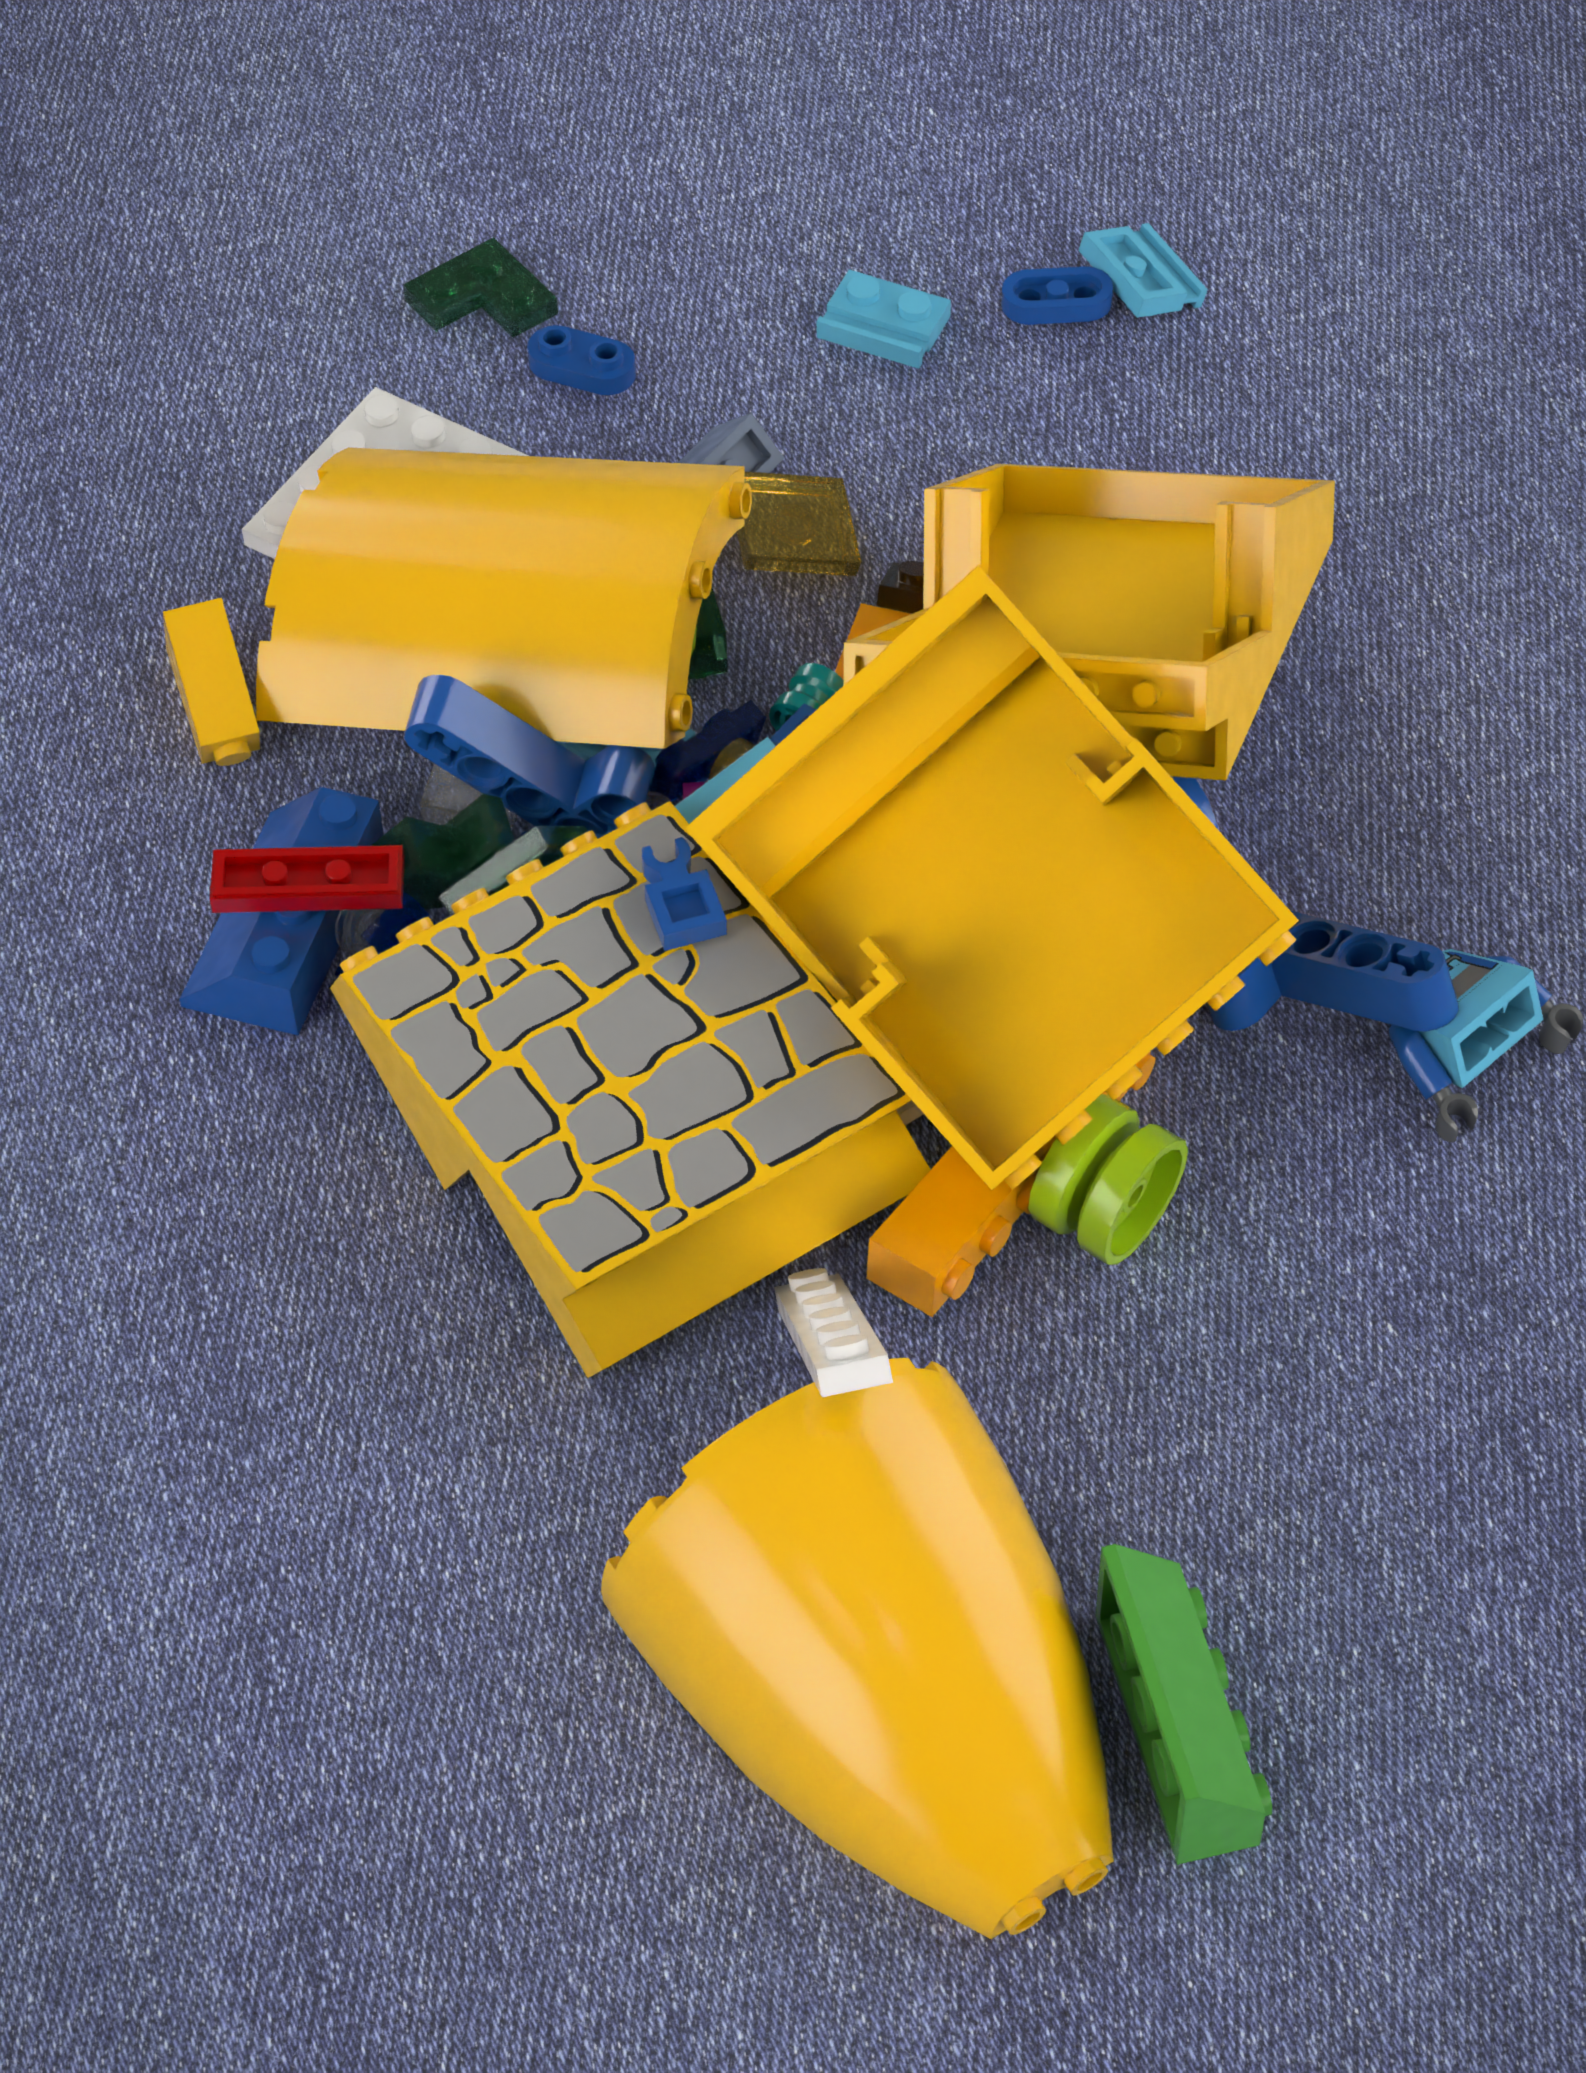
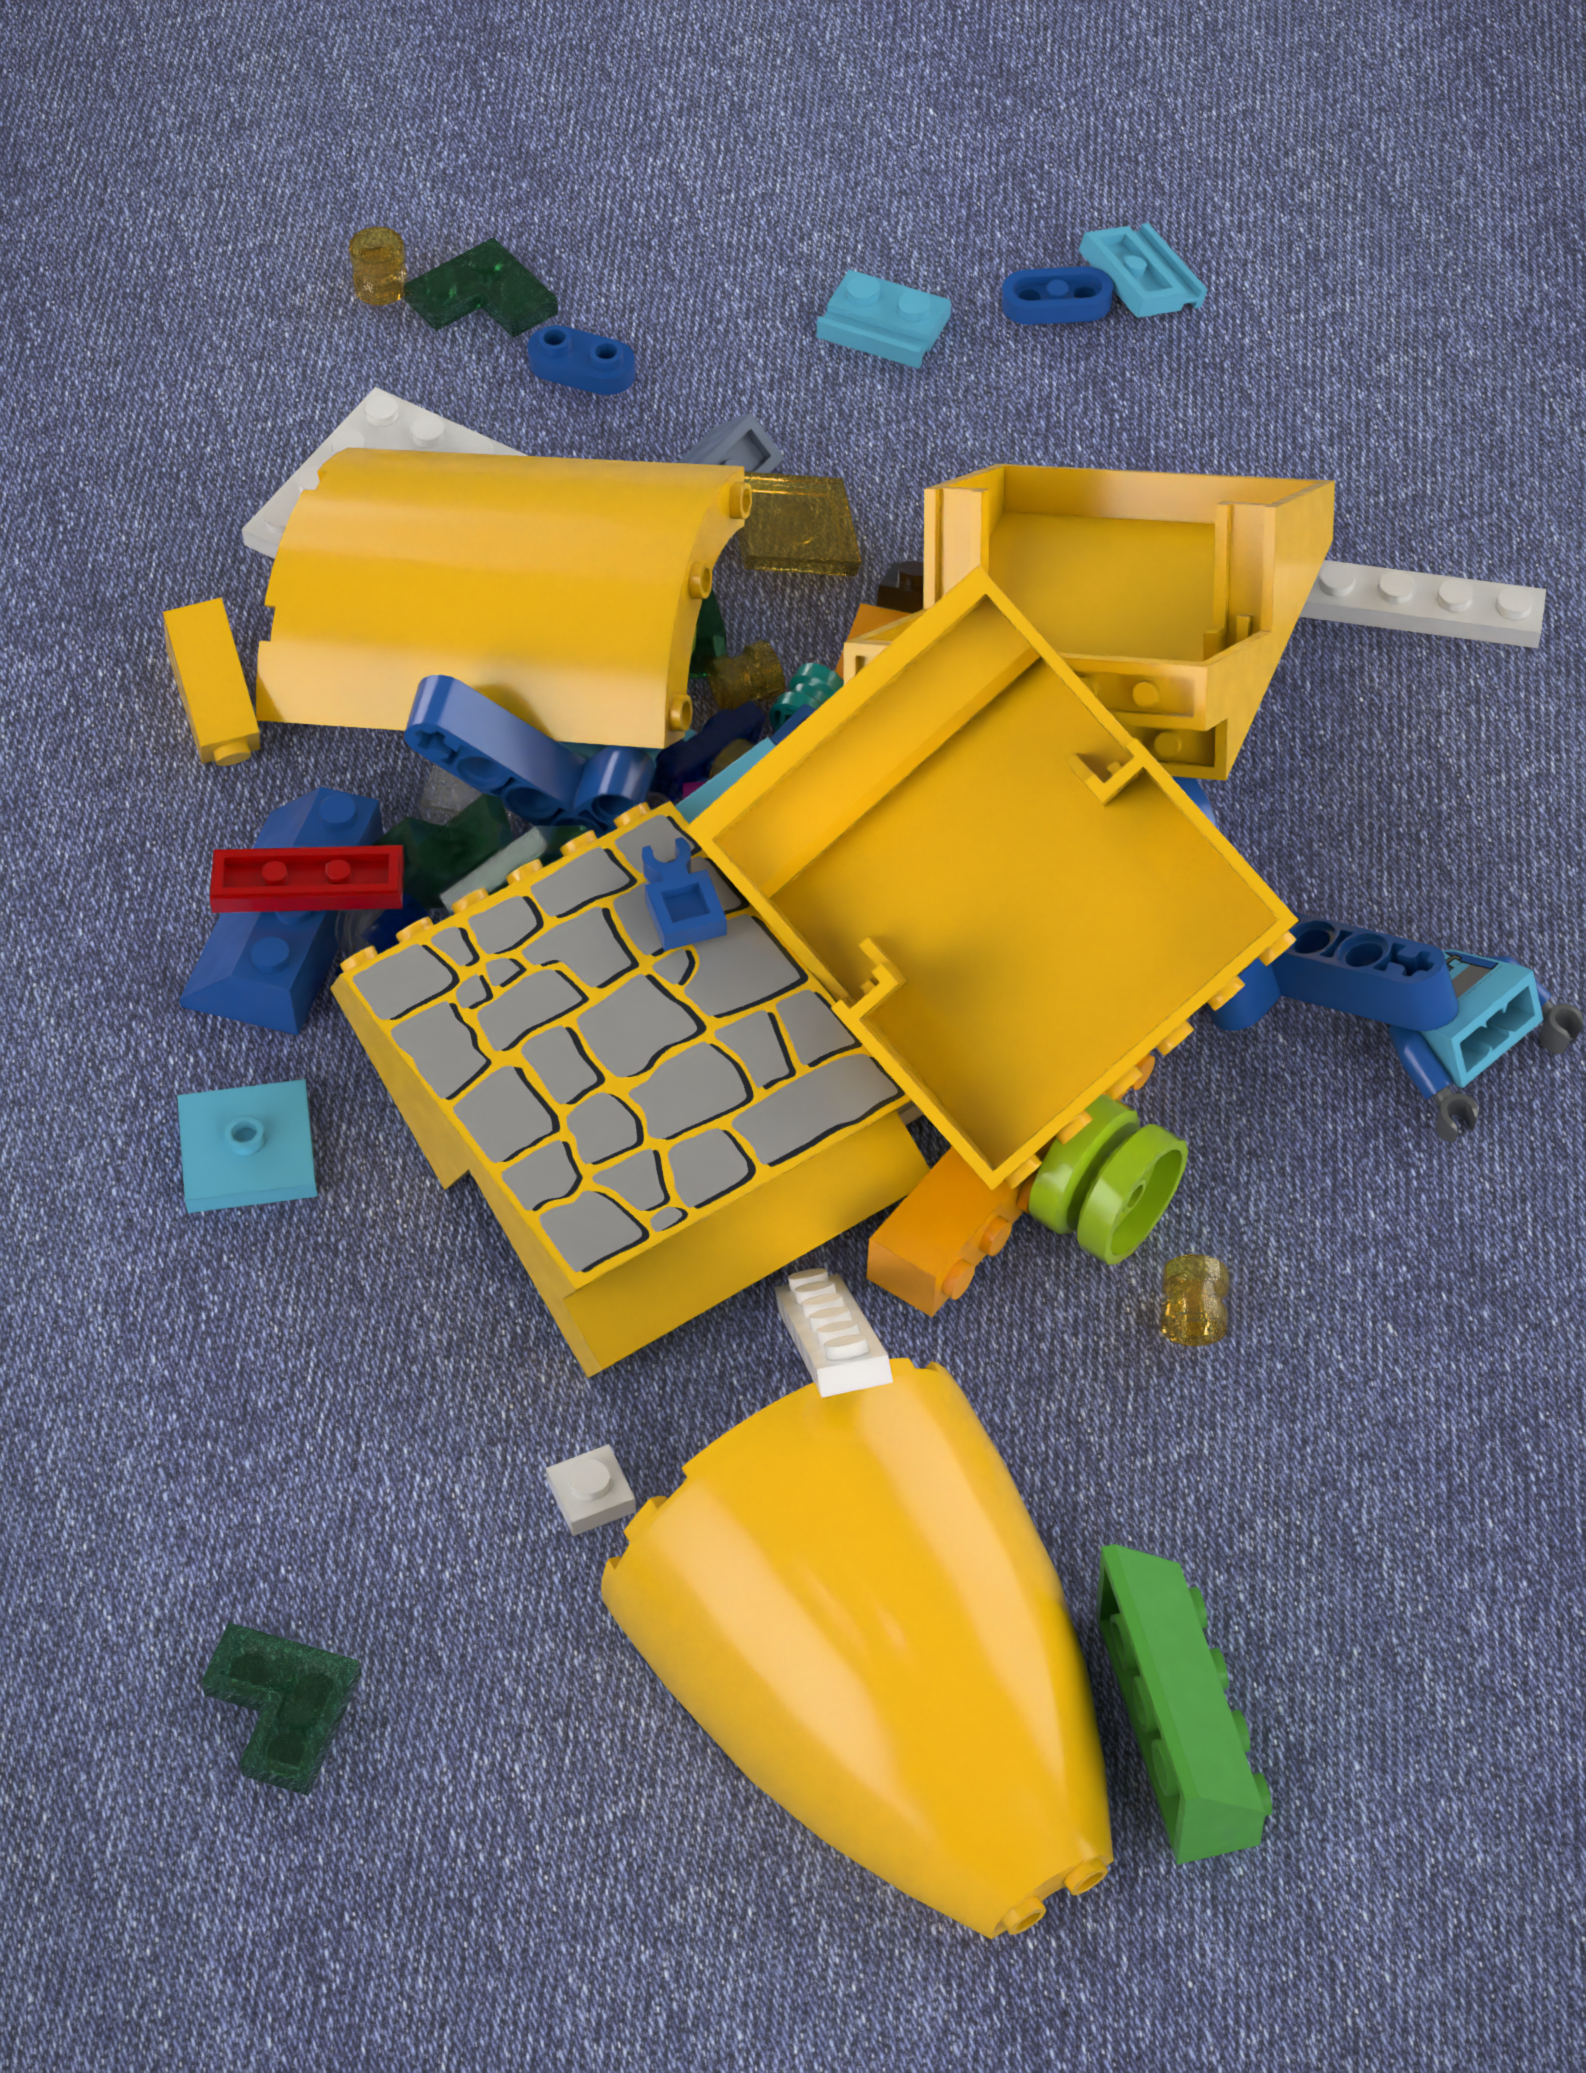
(246, 1146): none -> medium azure plate
(300, 1700): none -> clear green plate
(378, 265): none -> clear yellow wheel
(591, 1490): none -> white plate
(746, 676): none -> clear yellow wheel
(1195, 1298): none -> clear yellow wheel
(1427, 603): none -> white plate

